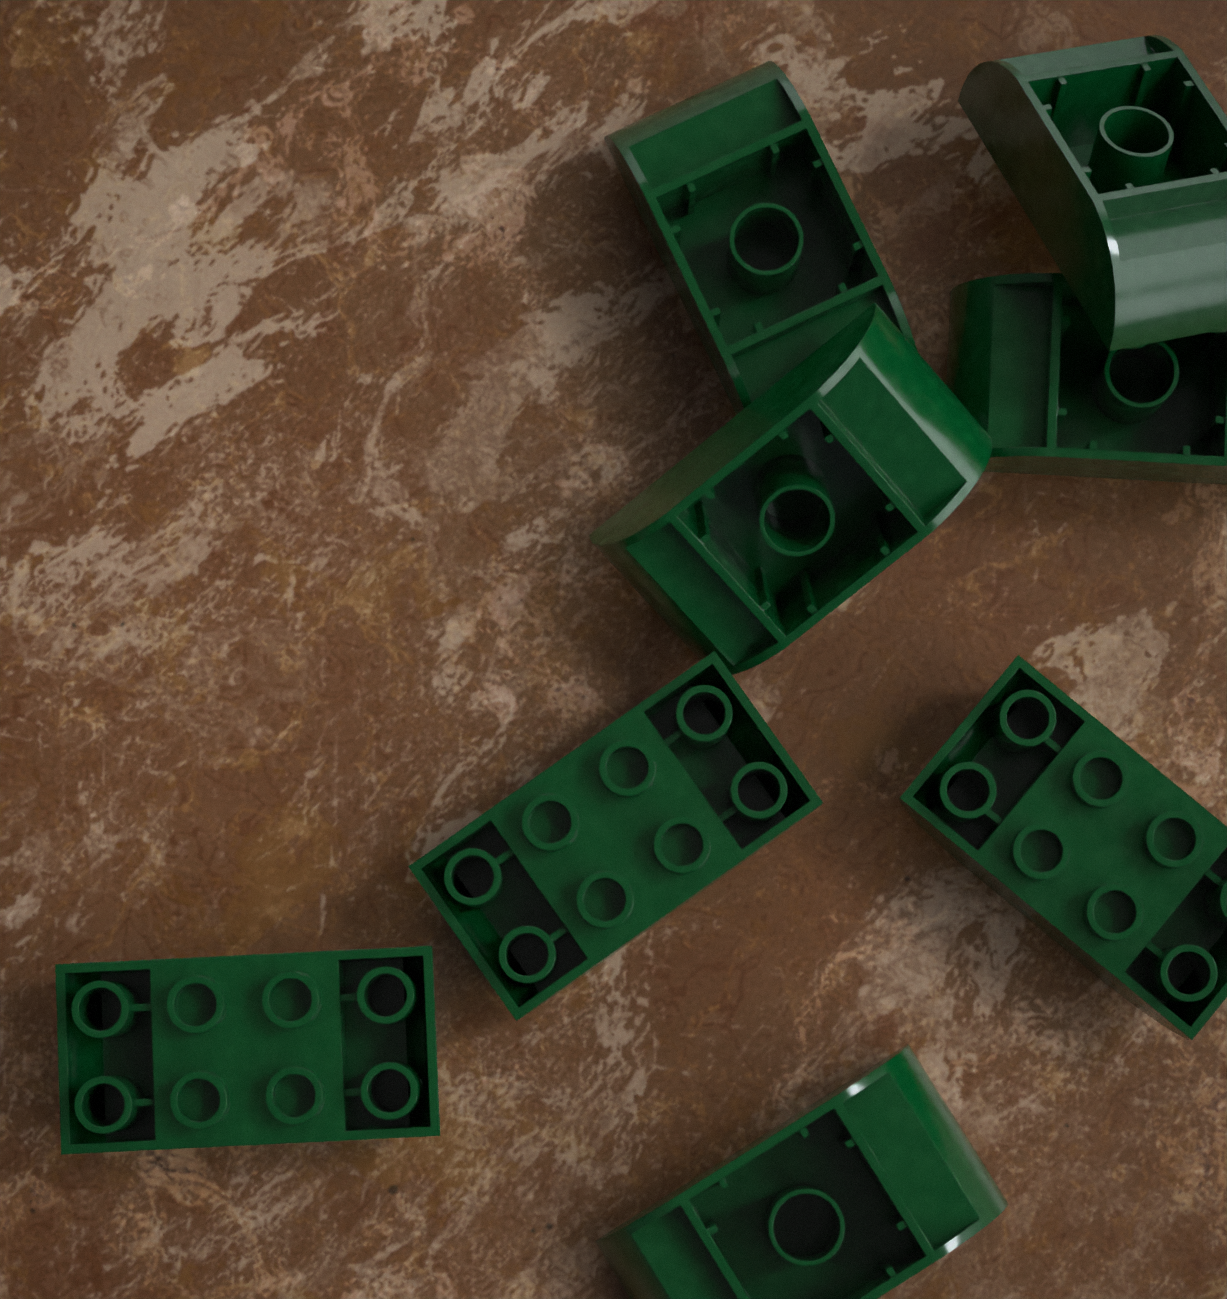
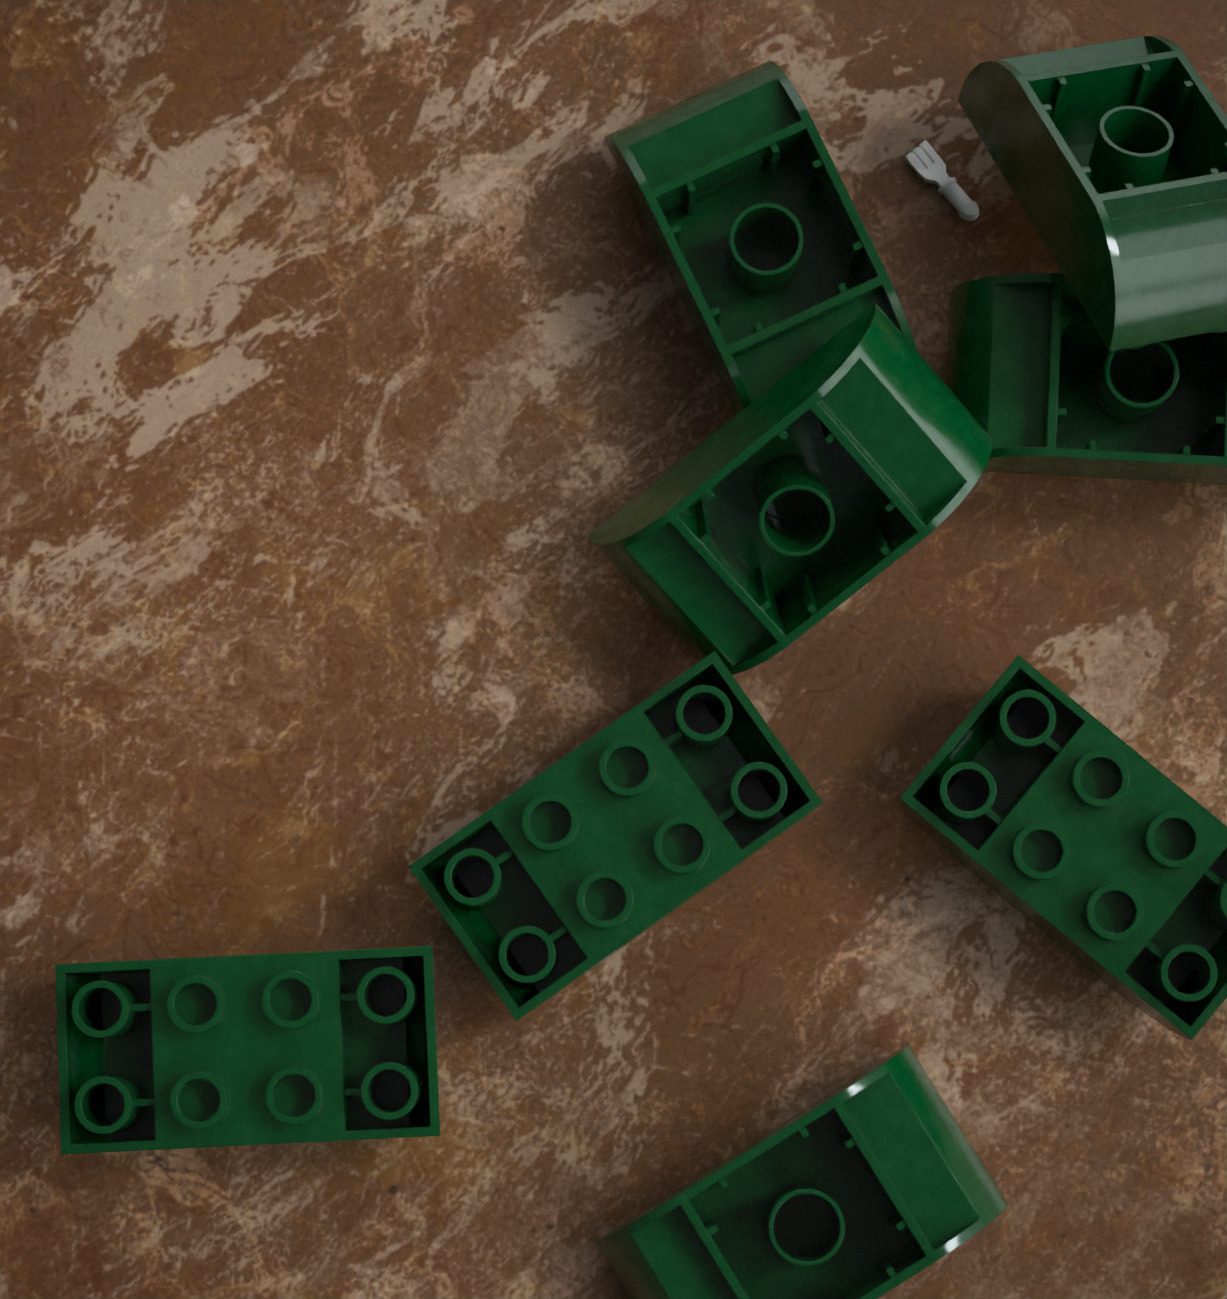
(933, 170): none -> white piece

